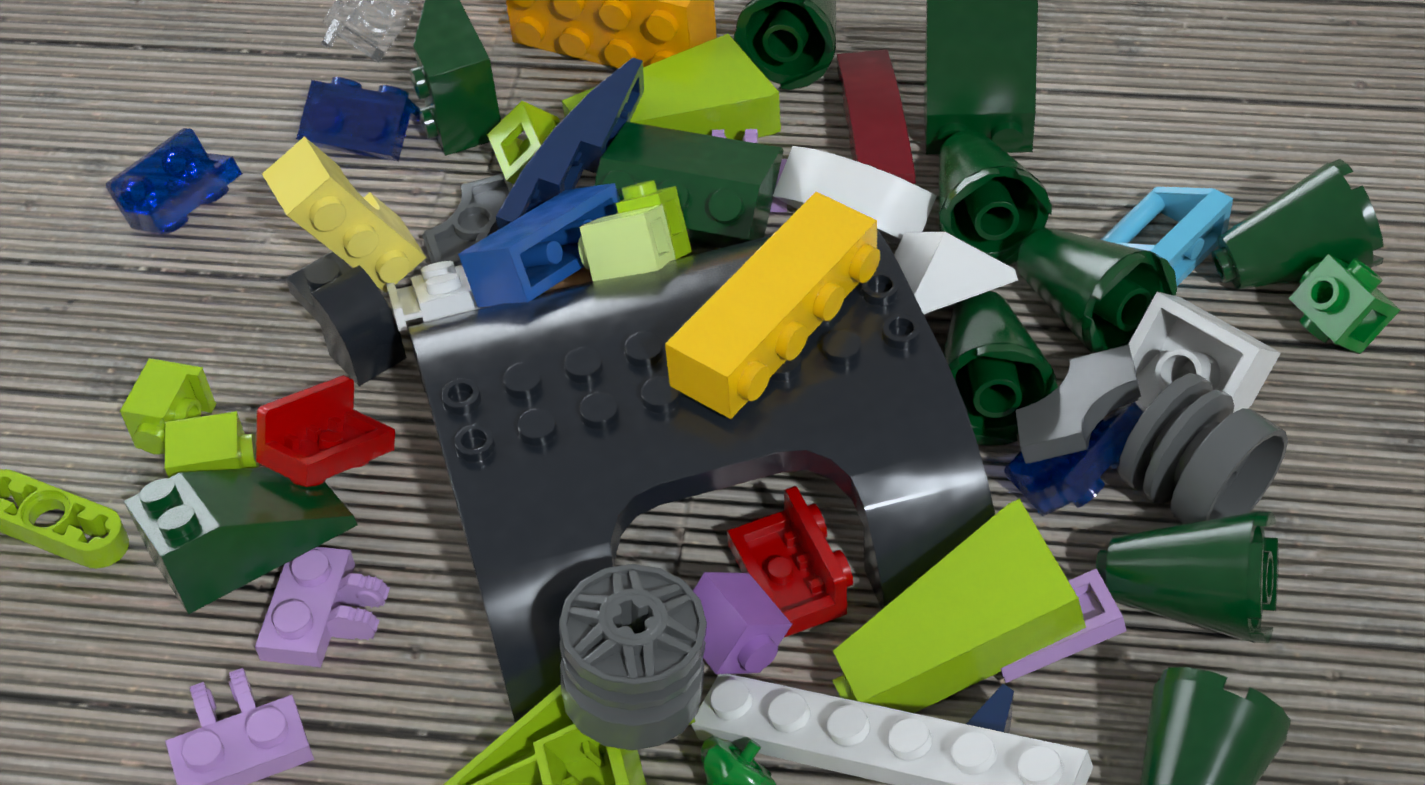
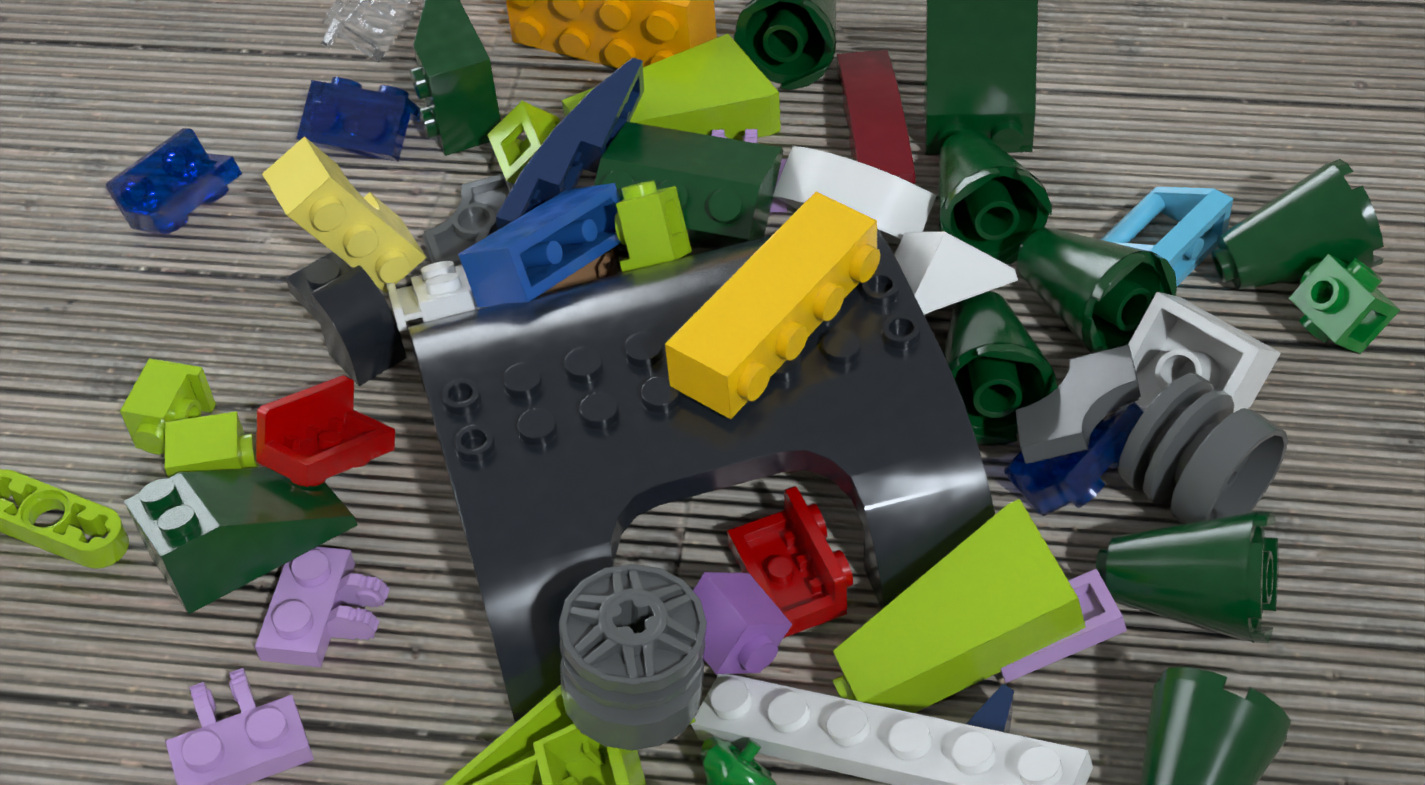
(626, 243): yellowish green brick -> none

